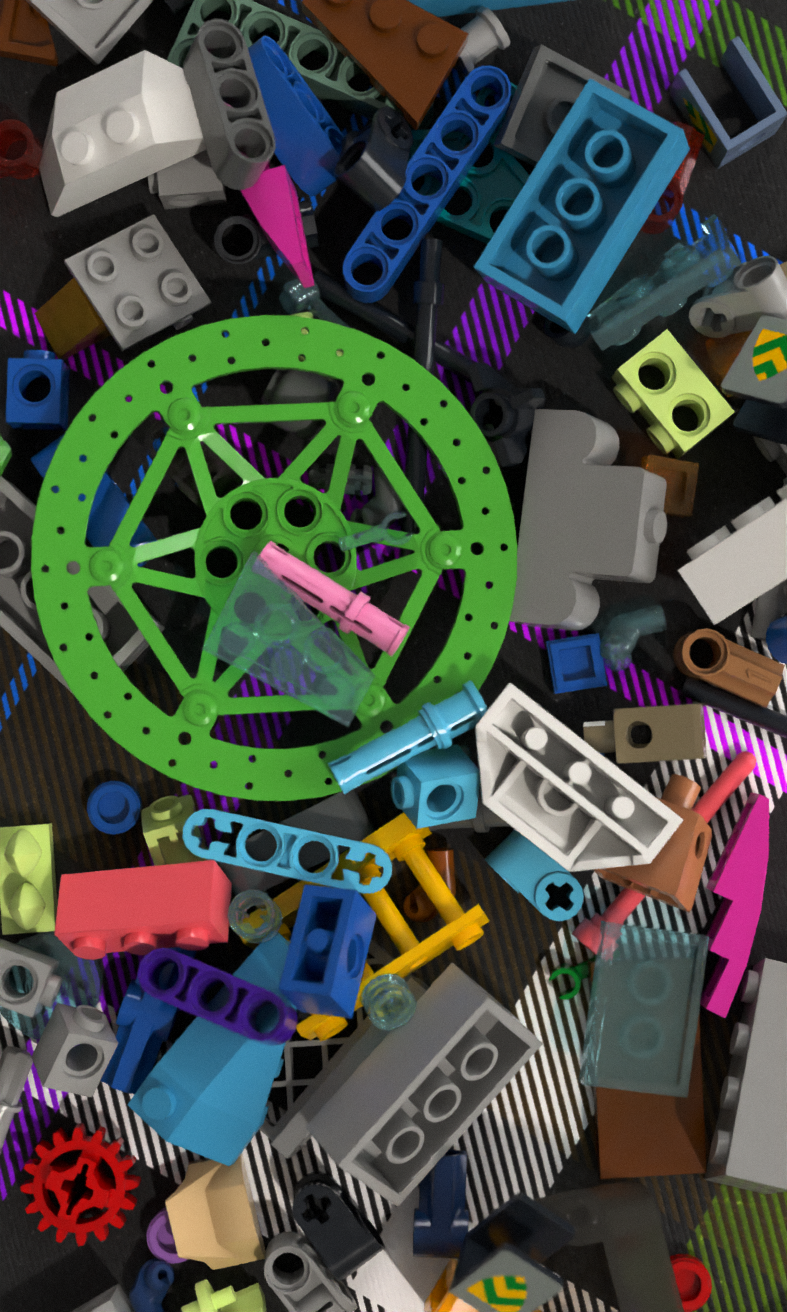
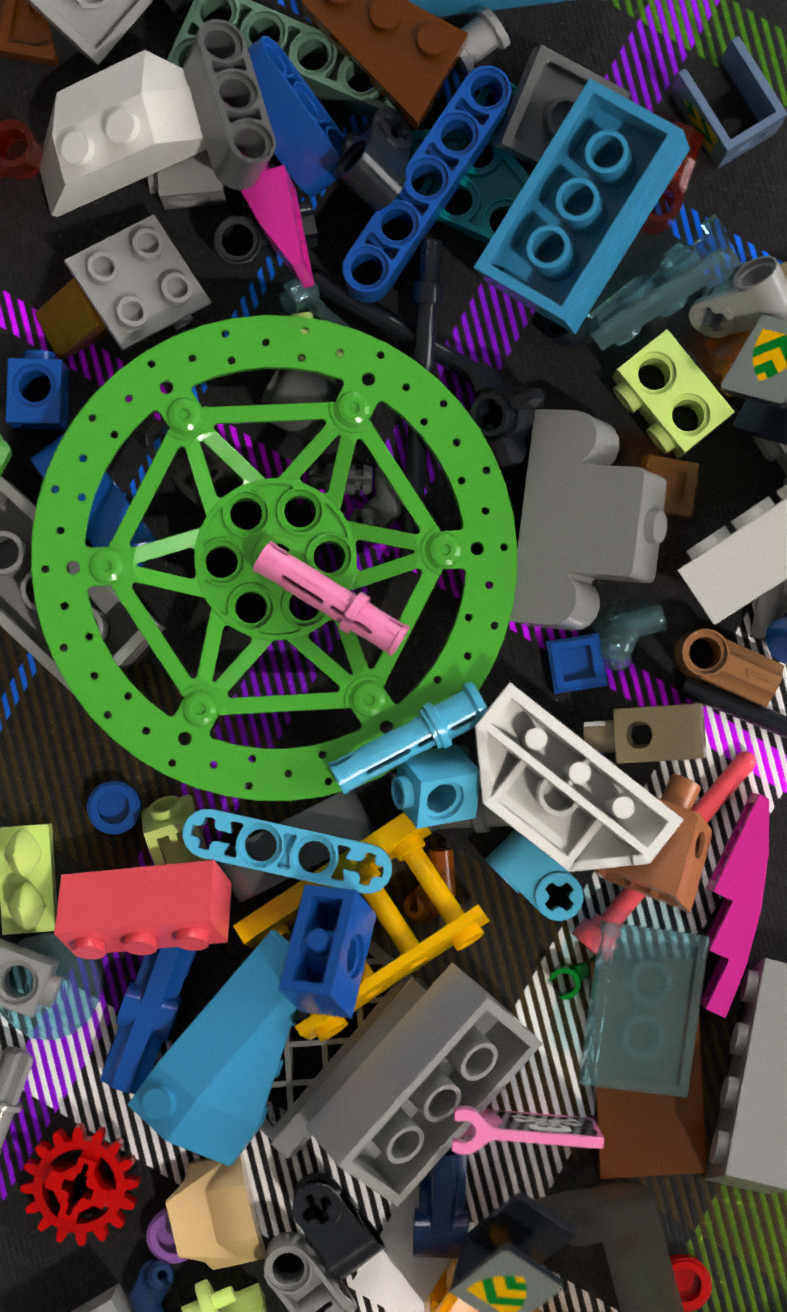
(77, 1067): light grey brick -> none
(192, 991): dark purple beam -> none
(238, 909): clear light blue bush -> none
(285, 645): clear light blue wing -> none
(375, 534): clear light blue hand -> none
(390, 1015): clear light blue bush -> none
(524, 1128): none -> bright pink flag

